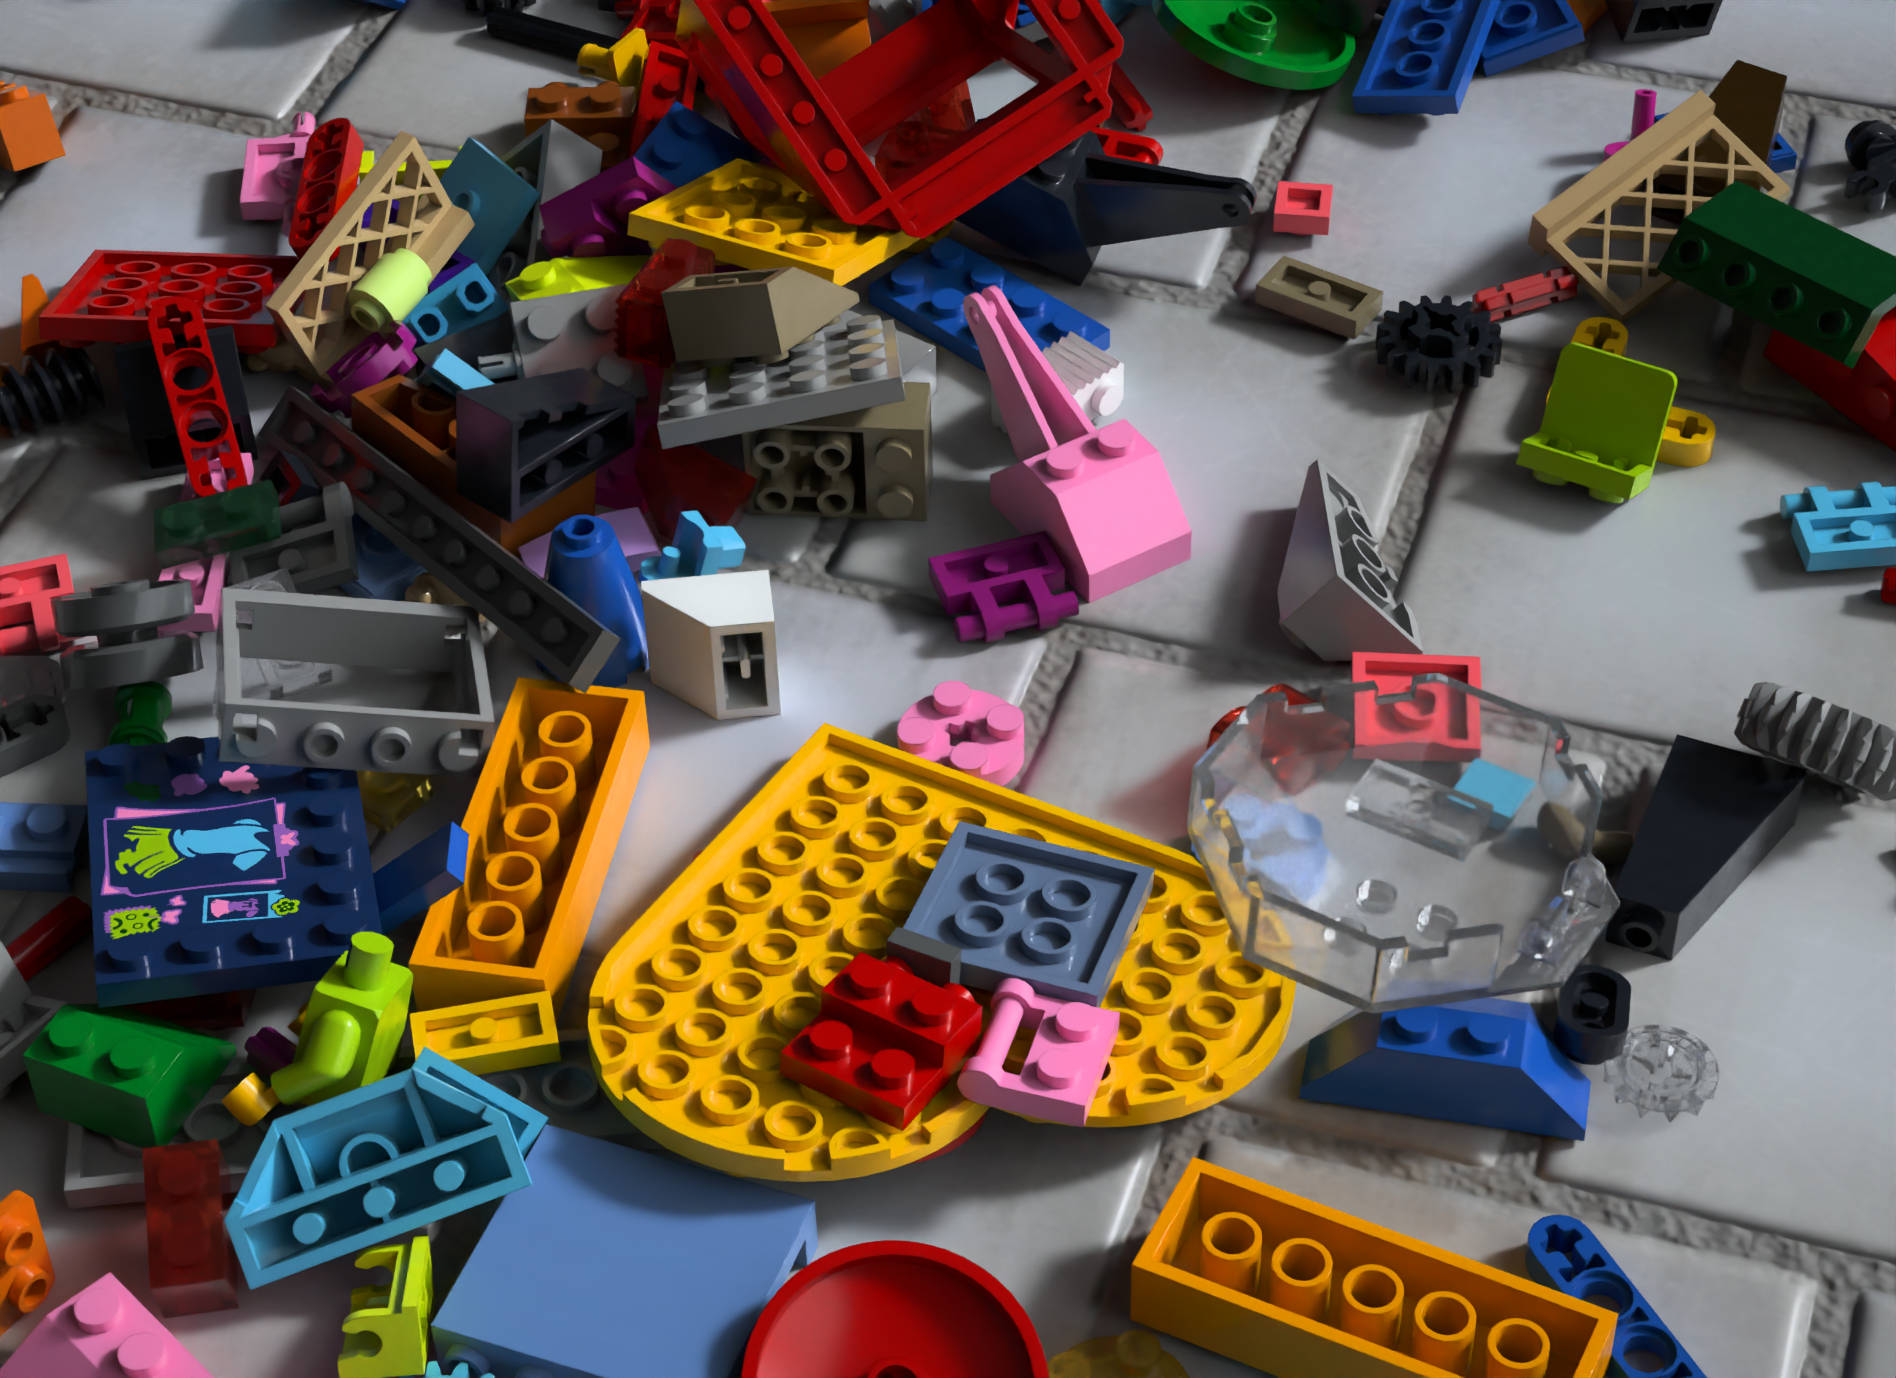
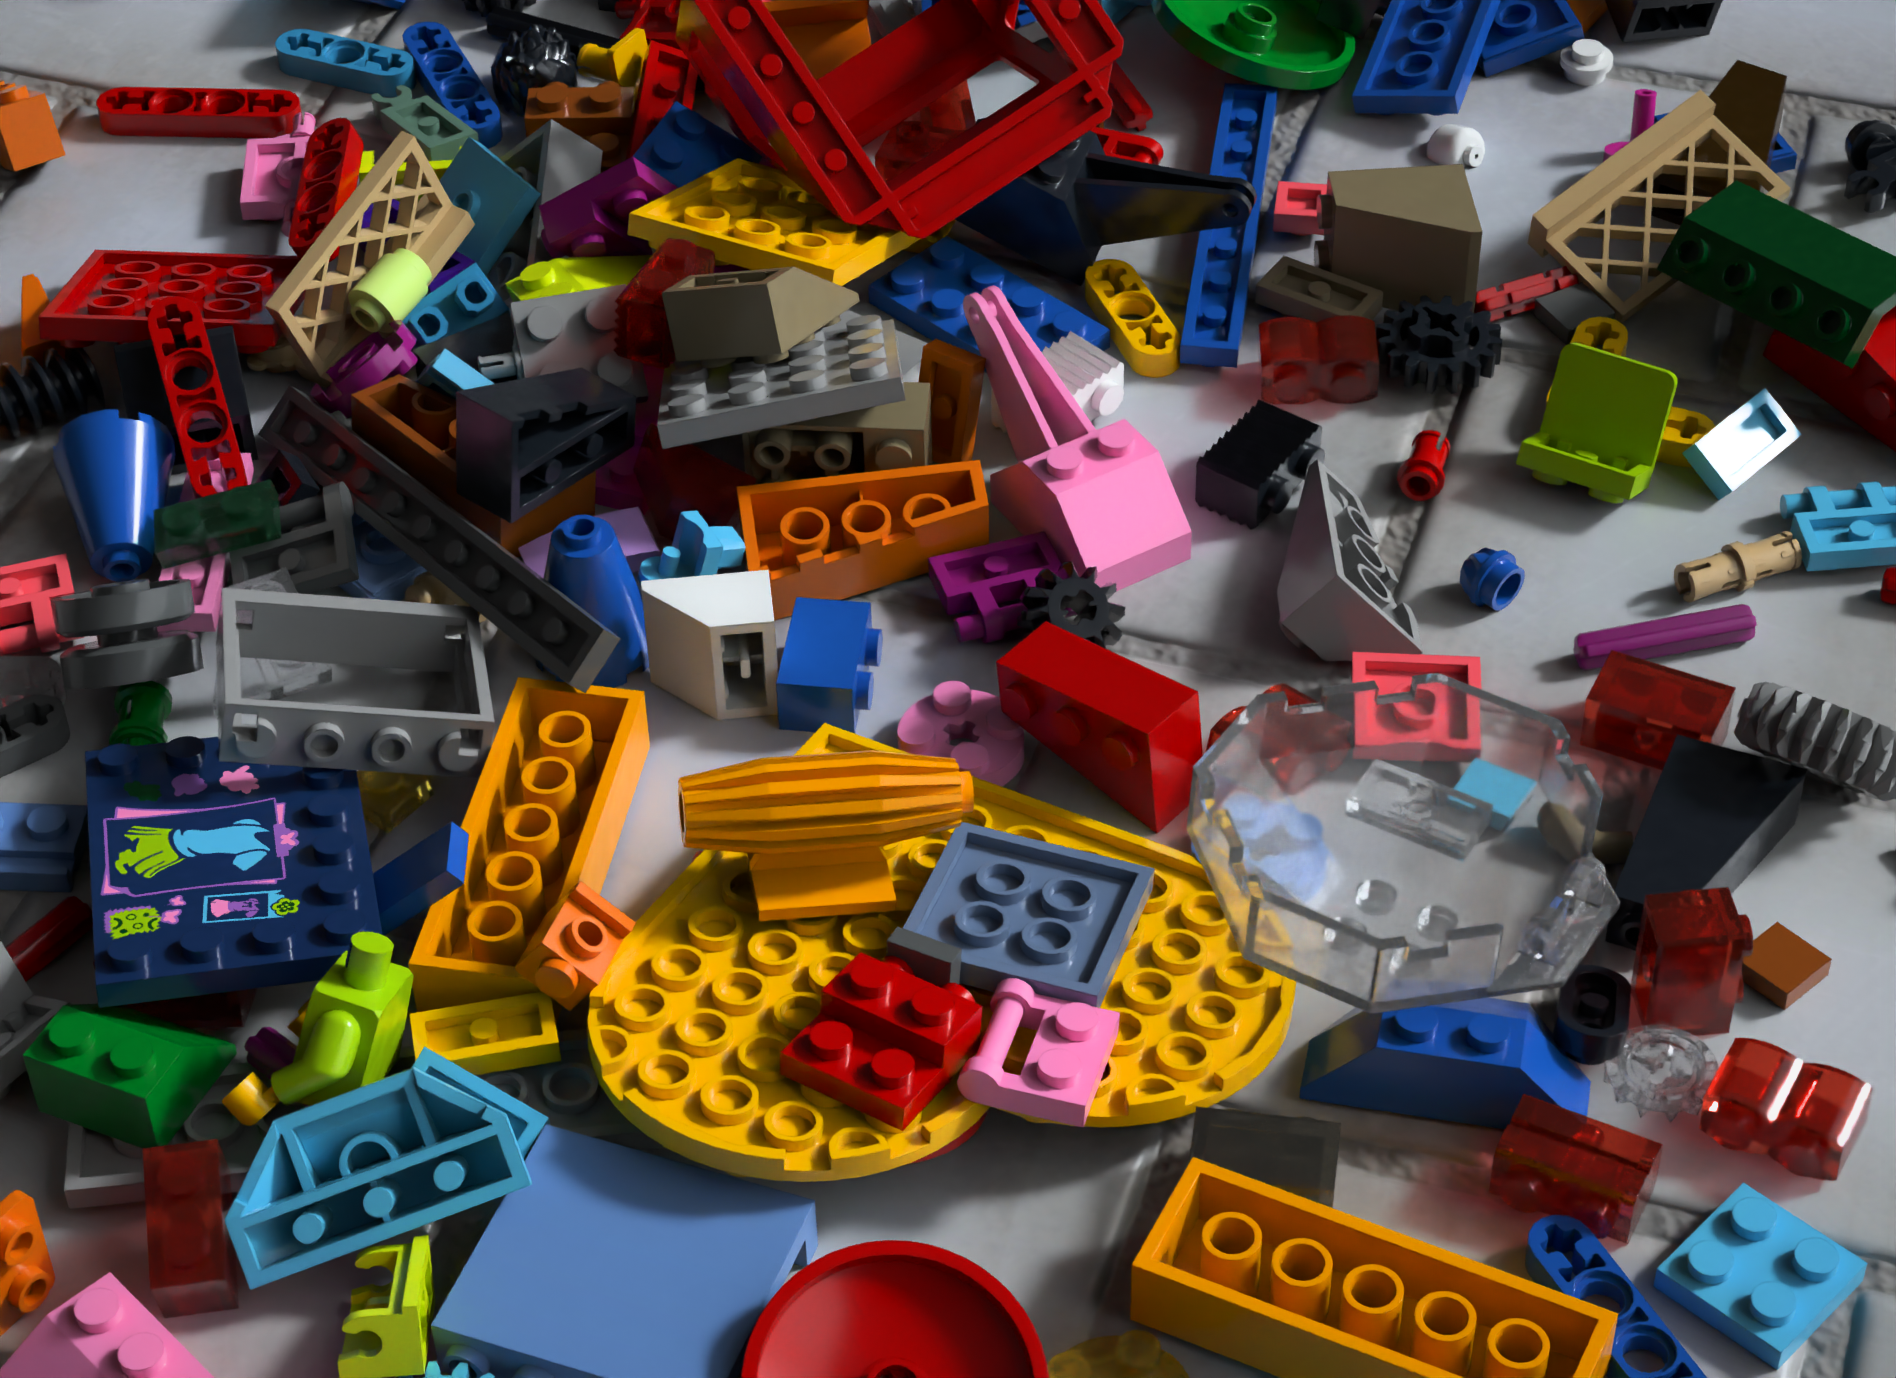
(113, 482): none -> blue cone
(148, 109): none -> red beam
(319, 54): none -> dark azure beam
(432, 125): none -> sand green plate
(457, 83): none -> blue beam
(531, 62): none -> black hair
(574, 945): none -> orange brick
(821, 823): none -> light orange plate
(827, 665): none -> blue brick
(859, 528): none -> orange wedge
(955, 398): none -> orange plate
(1082, 595): none -> black gear
(1106, 719): none -> red wedge
(1130, 336): none -> yellow beam
(1226, 254): none -> blue plate
(1257, 464): none -> black brick
(1274, 1149): none -> clear smoke brick
(1318, 360): none -> clear red brick
(1402, 232): none -> dark tan slope
(1422, 472): none -> red pin
(1456, 145): none -> white piece
(1491, 578): none -> blue plate
(1568, 308): none -> dark grey tile
(1575, 1168): none -> clear red brick
(1586, 62): none -> white plate
(1644, 705): none -> clear red brick
(1666, 635): none -> magenta axle
(1690, 960): none -> clear red brick
(1737, 566): none -> tan pin
(1741, 444): none -> tile
(1760, 1275): none -> medium azure plate
(1783, 966): none -> dark orange tile
(1785, 1109): none -> clear red brick

